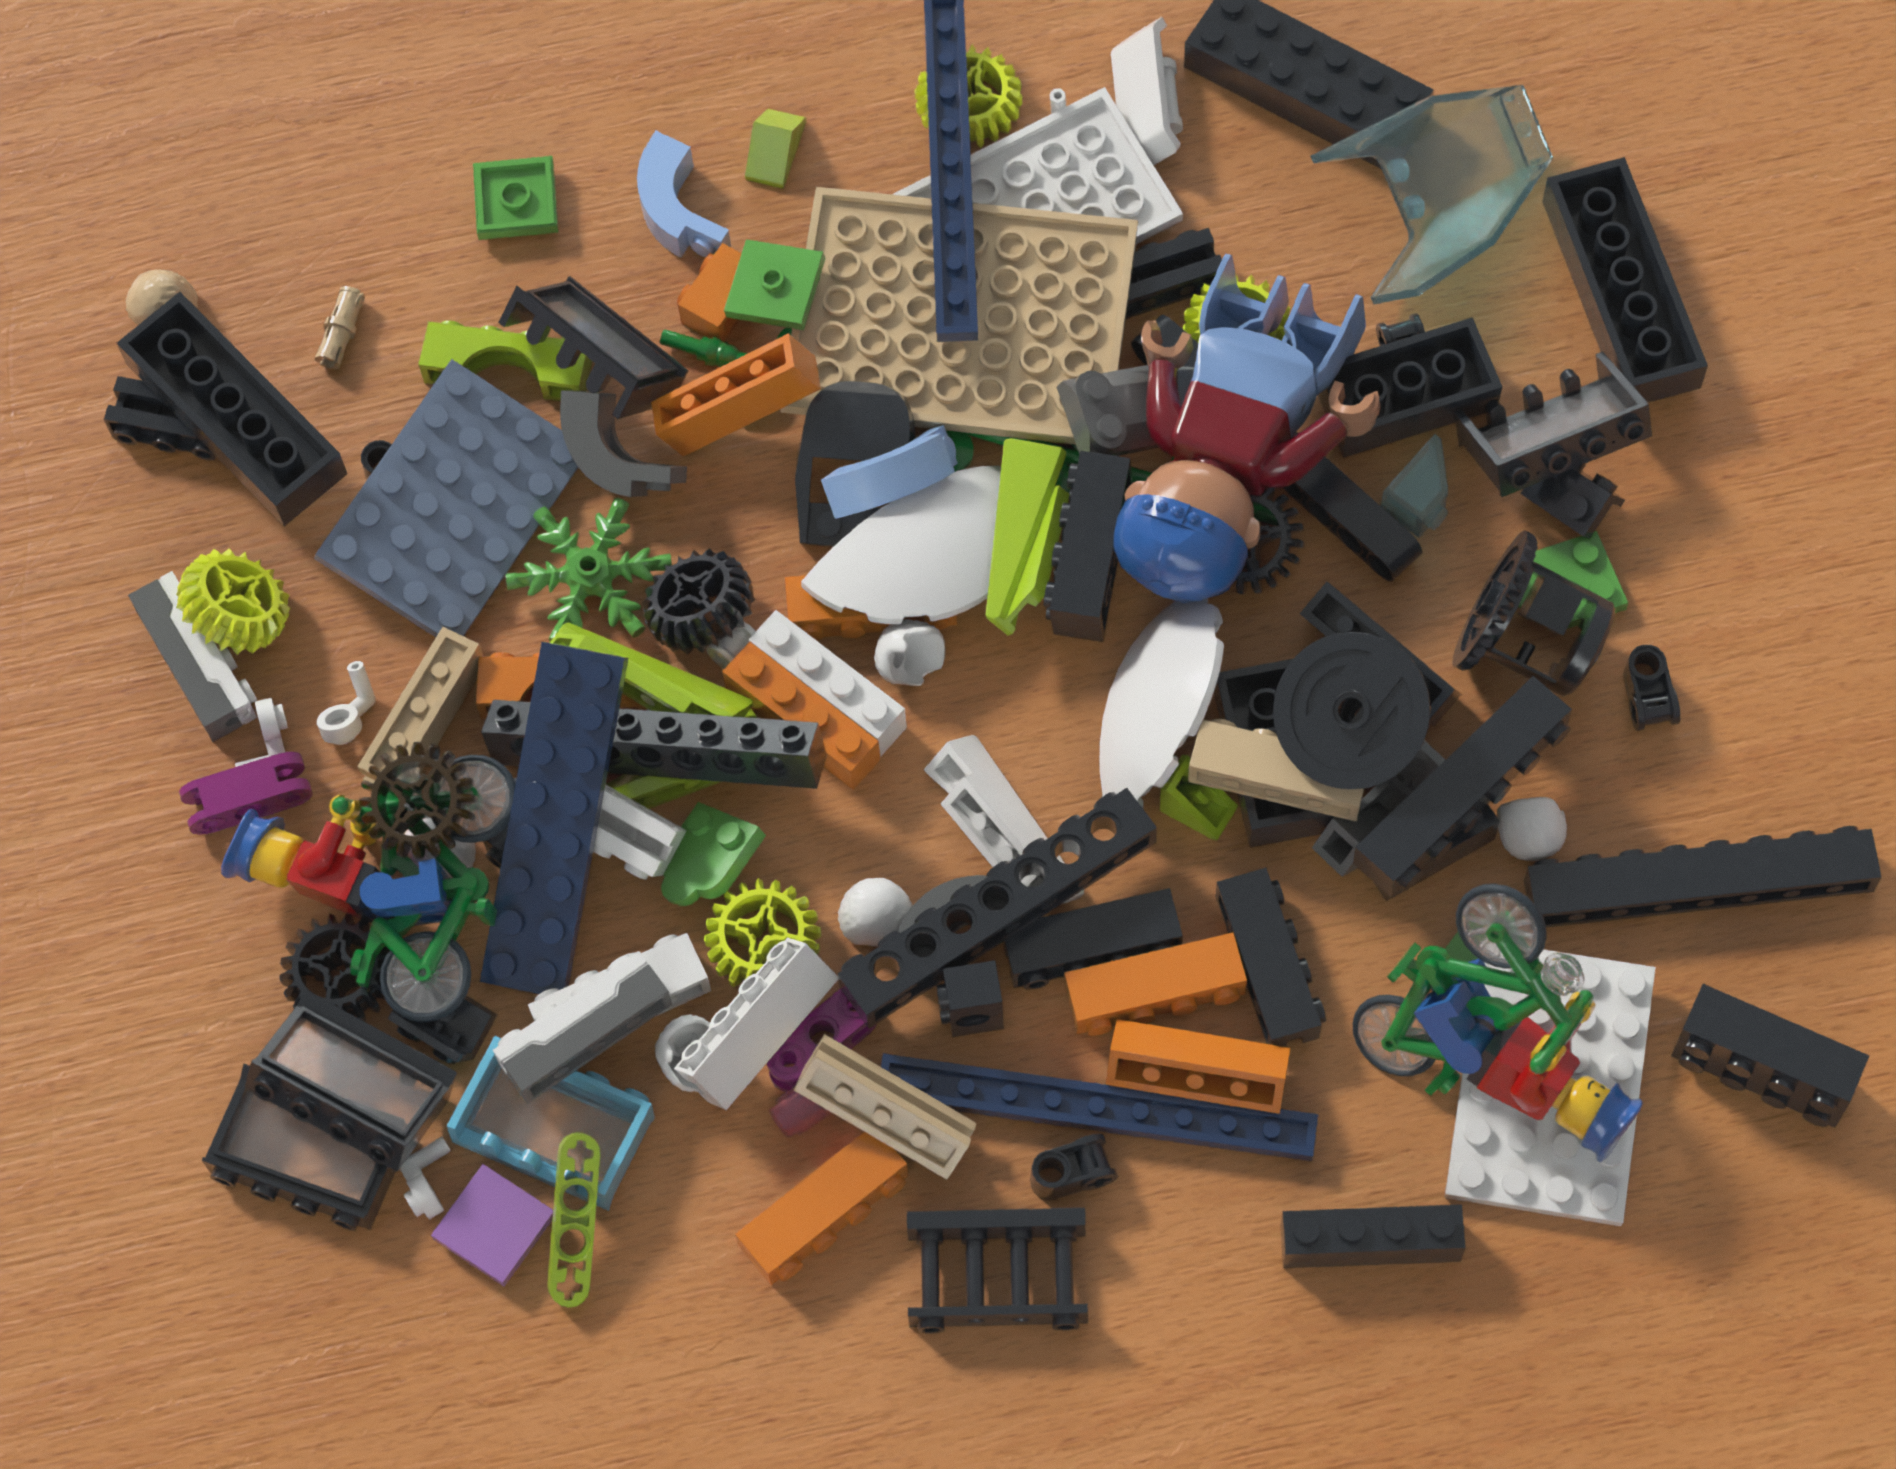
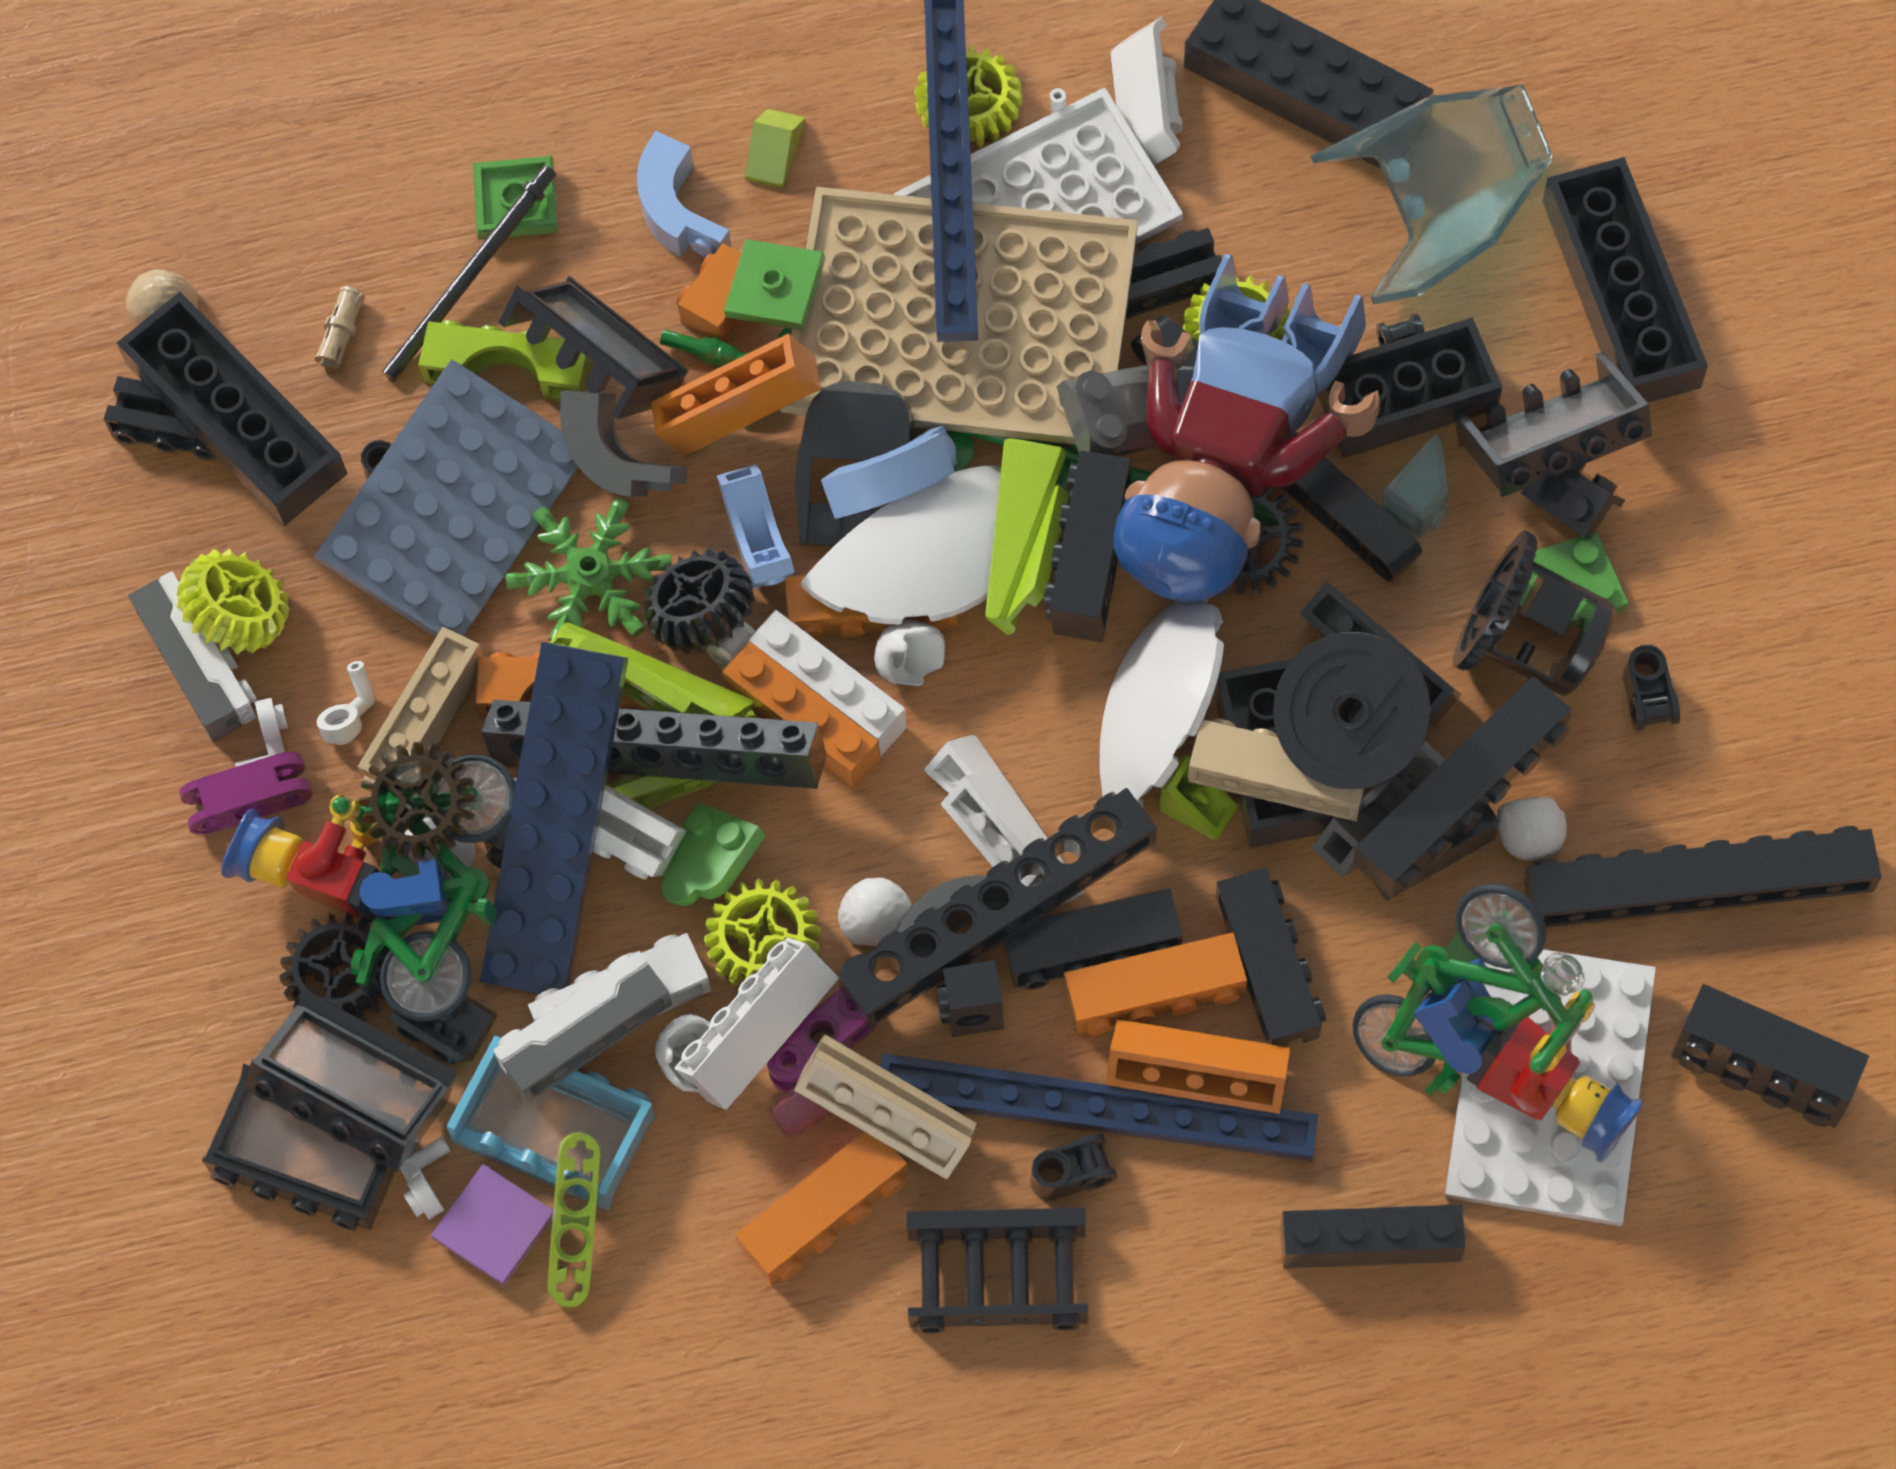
(532, 193): none -> black bar
(755, 526): none -> light blue arch

